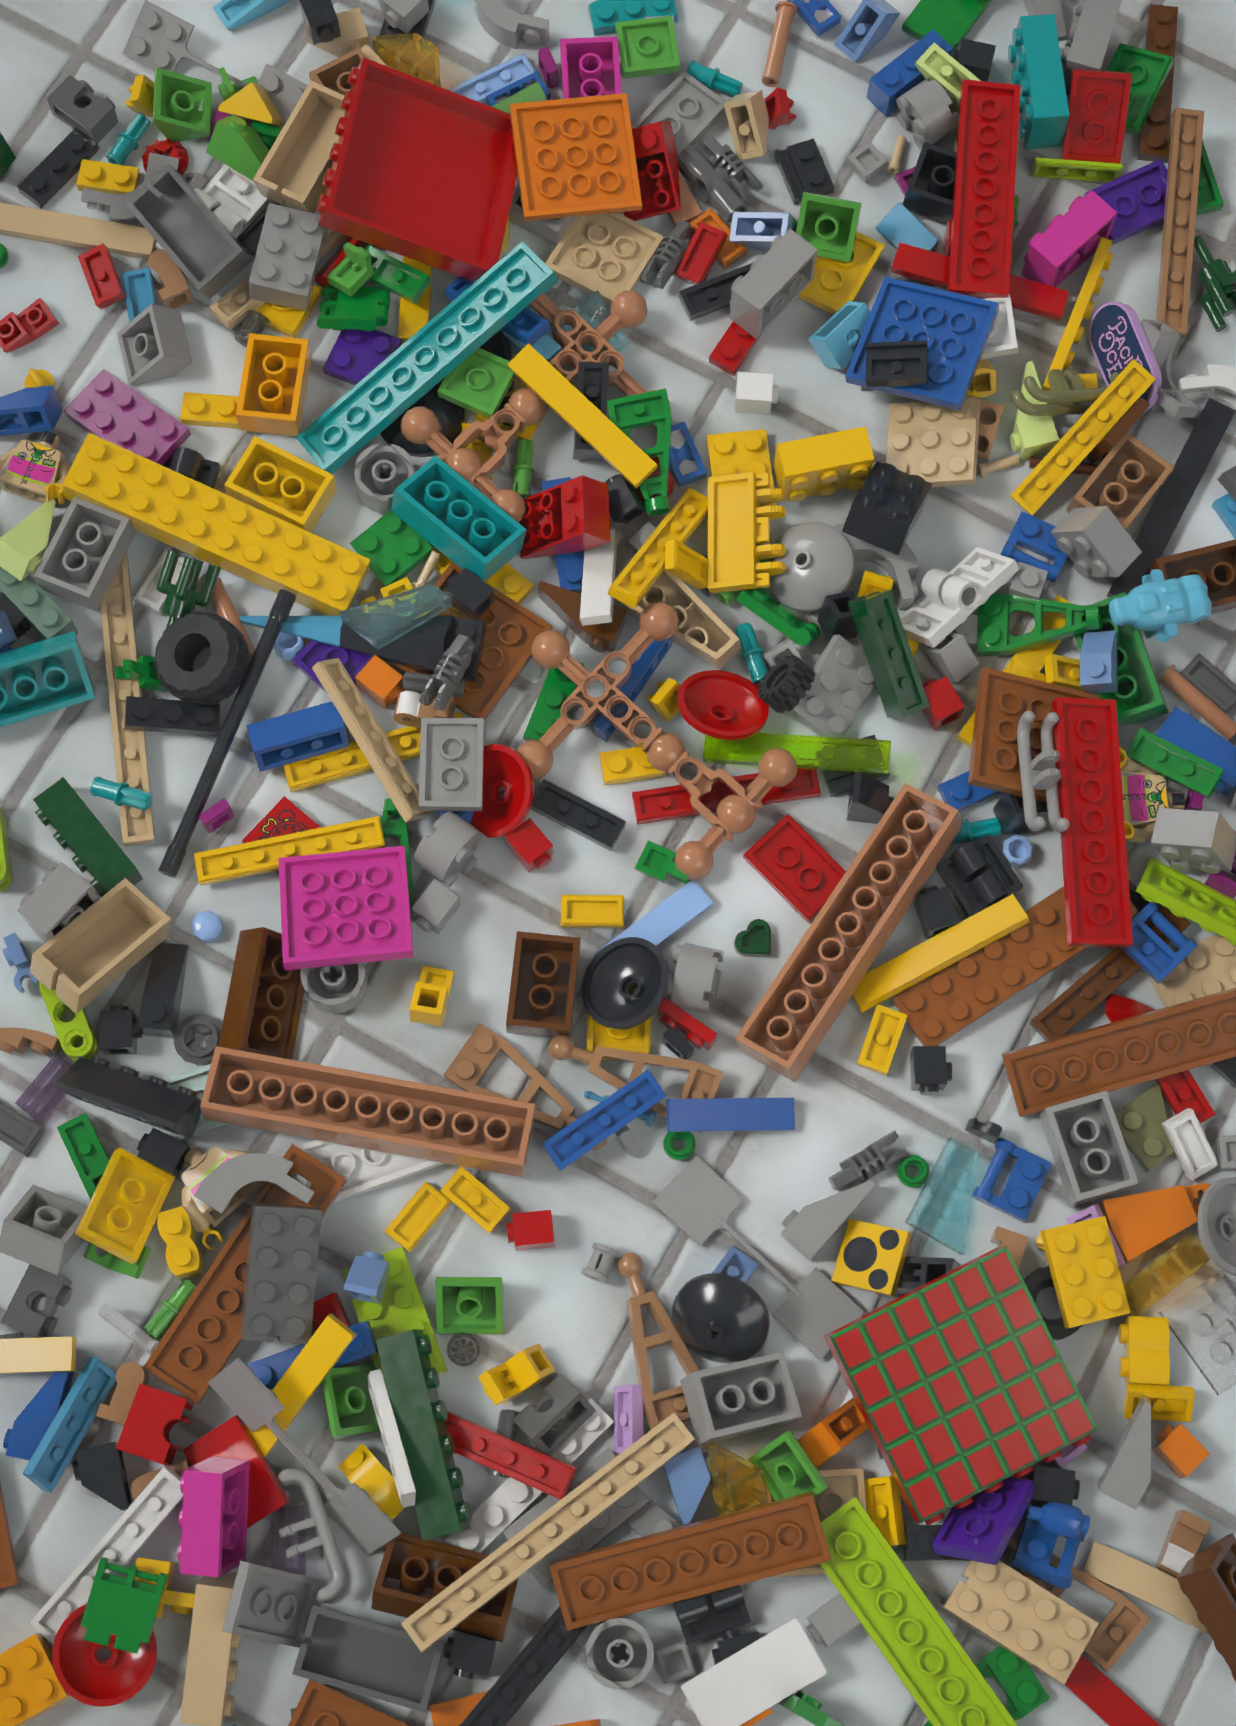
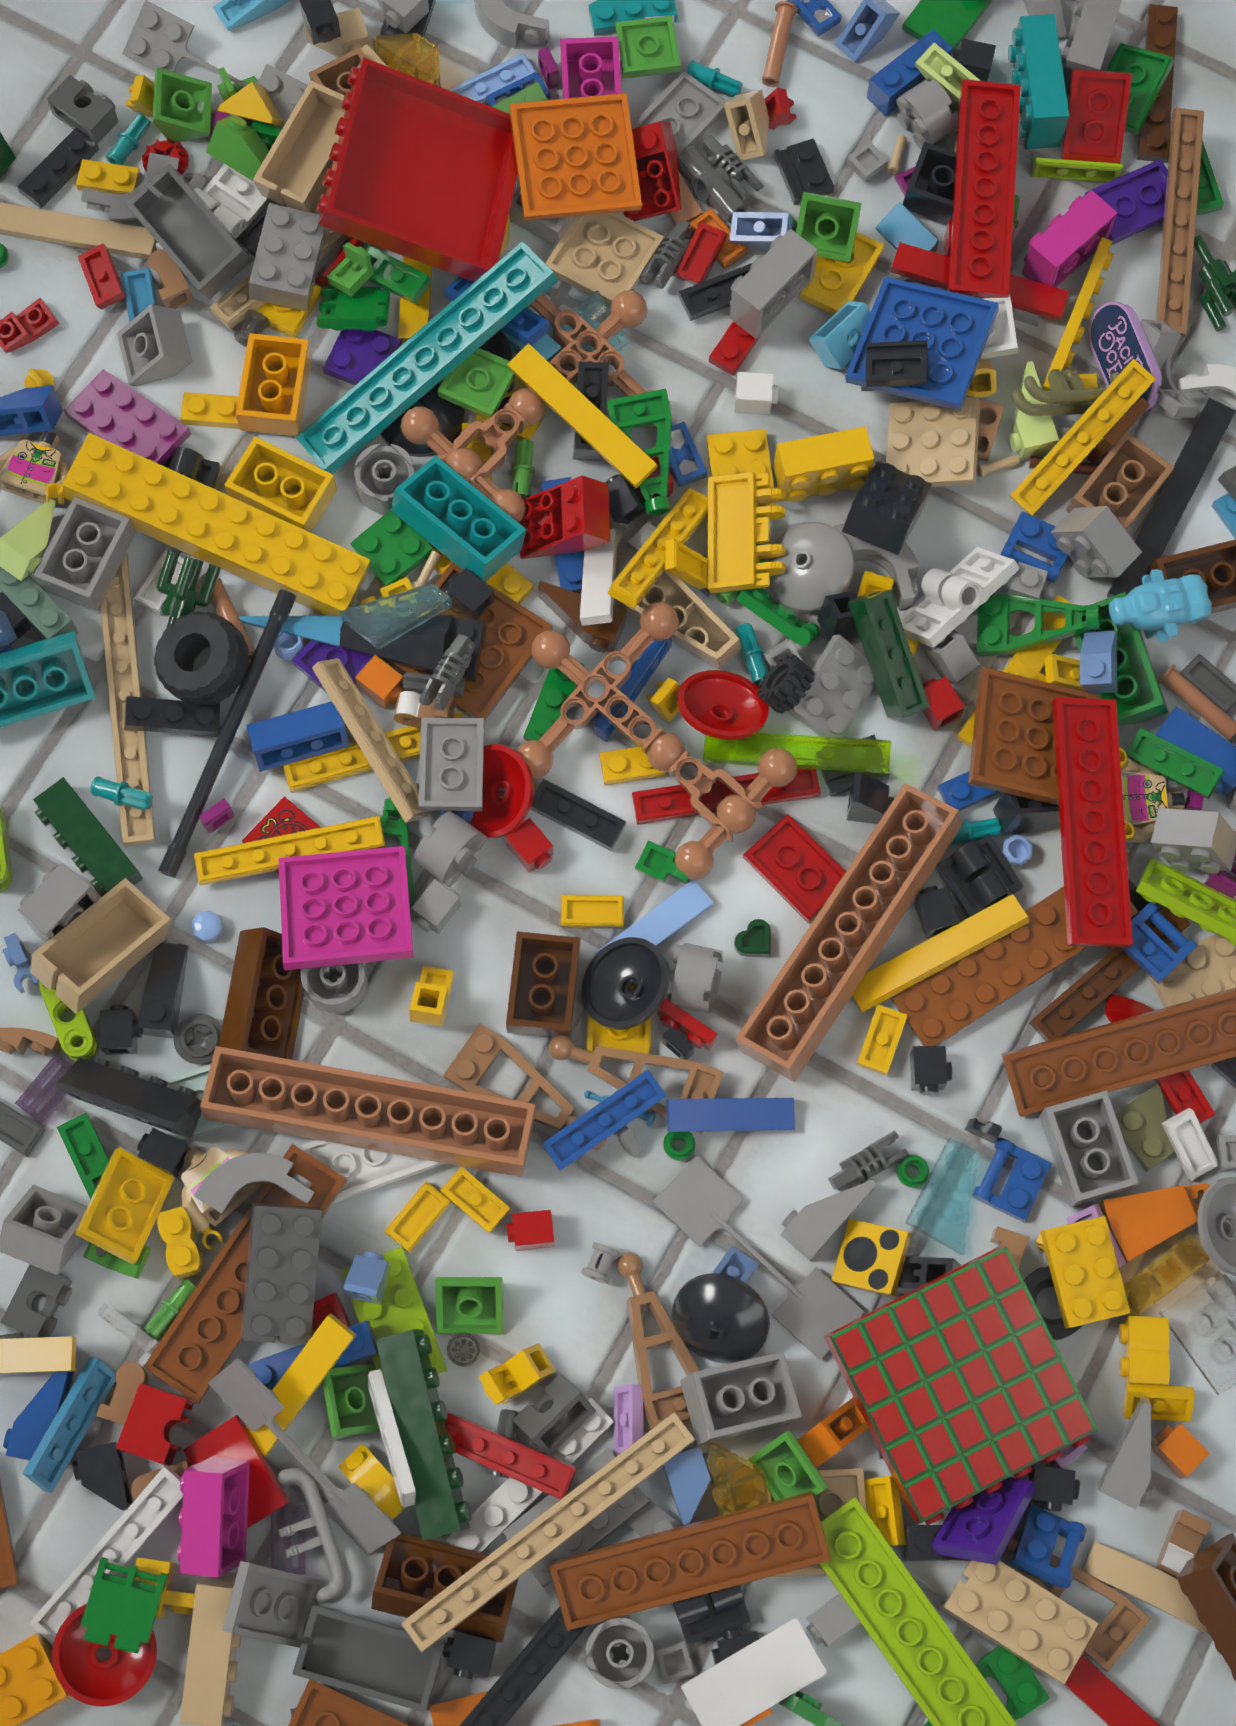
(142, 670): green plate -> none
(1040, 773): light grey piece -> none
(1060, 1519): blue plant -> none

